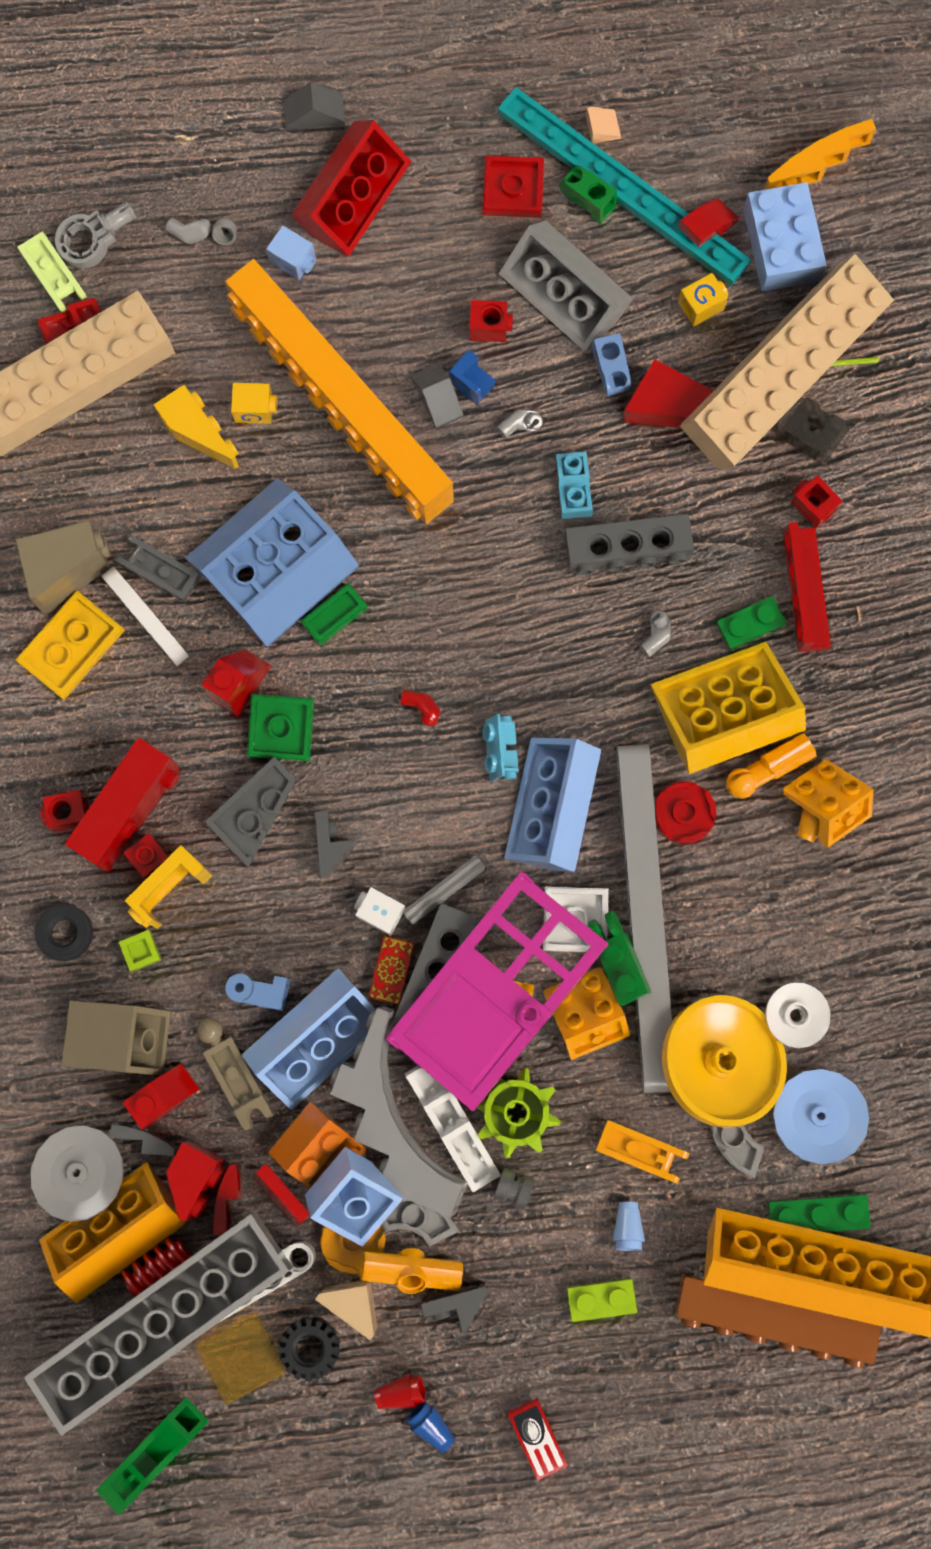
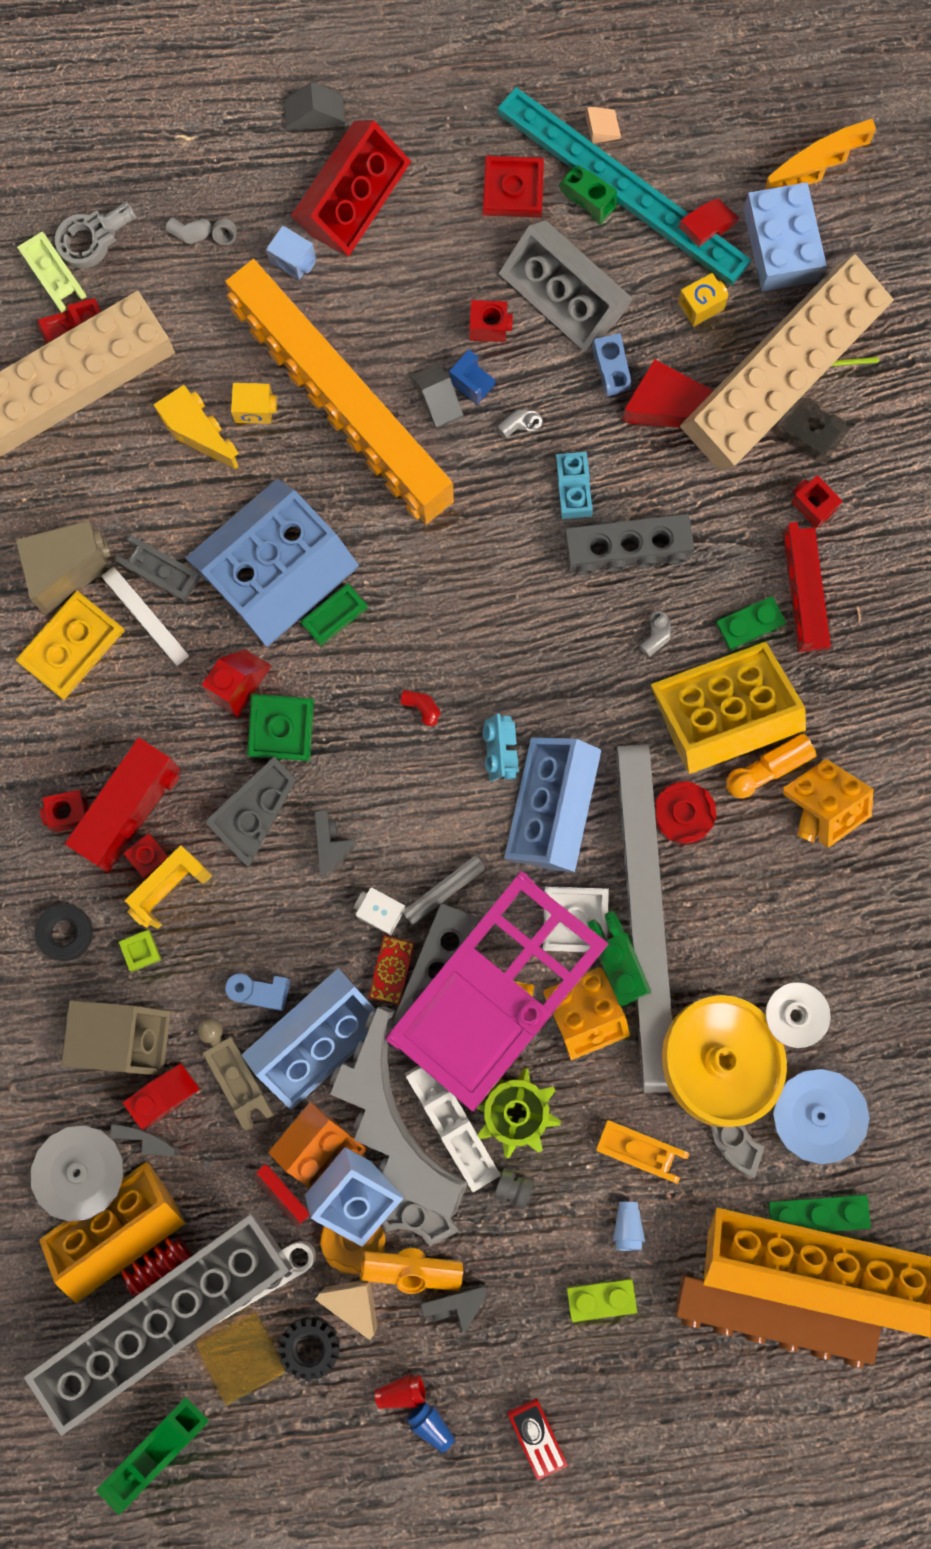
(191, 1178): red slope -> none
(229, 1189): red slope -> none

